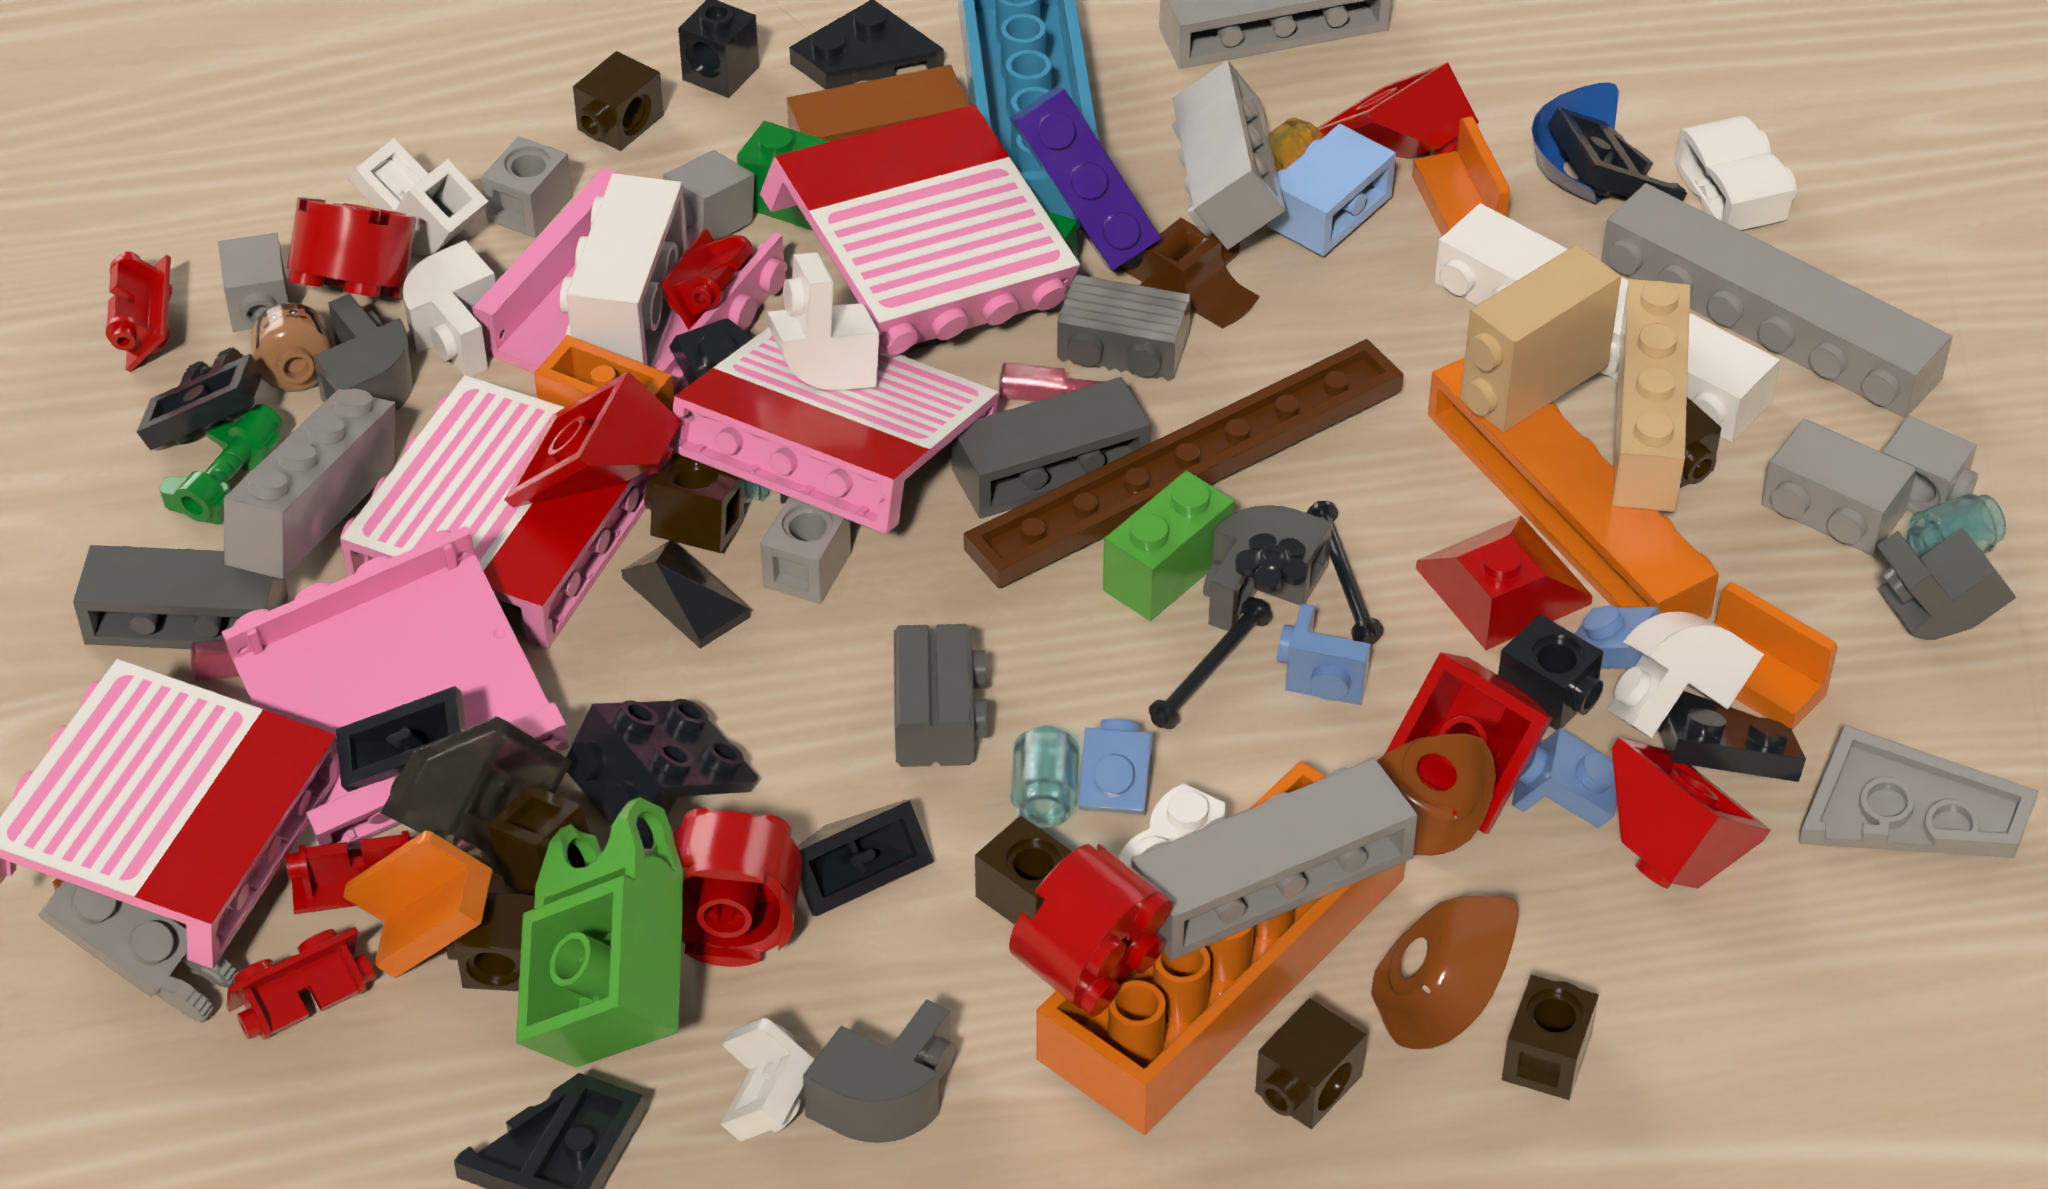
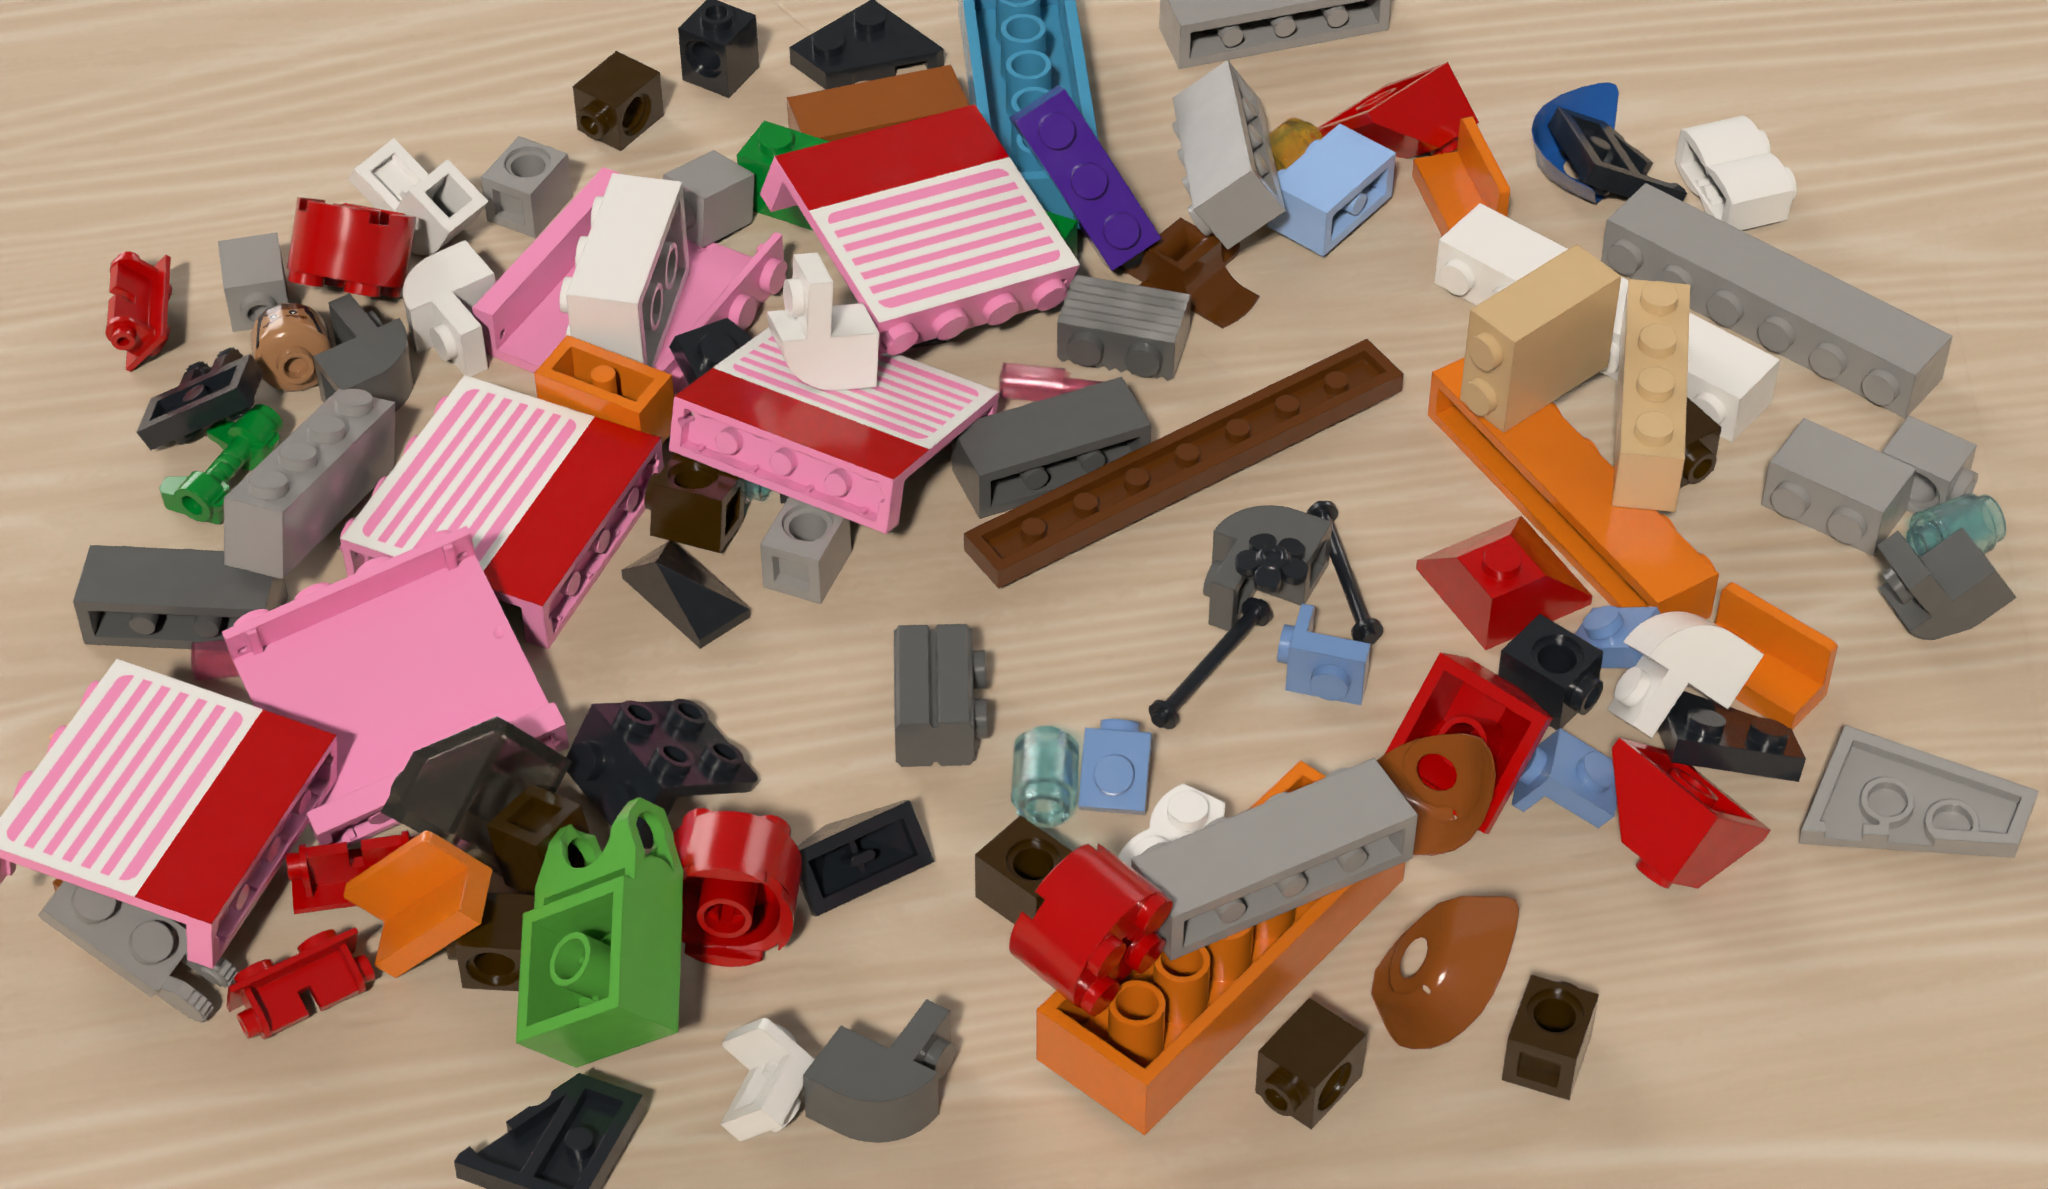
(384, 742): black slope -> none
(597, 443): red slope -> none
(704, 273): red hinge -> none
(1164, 545): bright green brick -> none

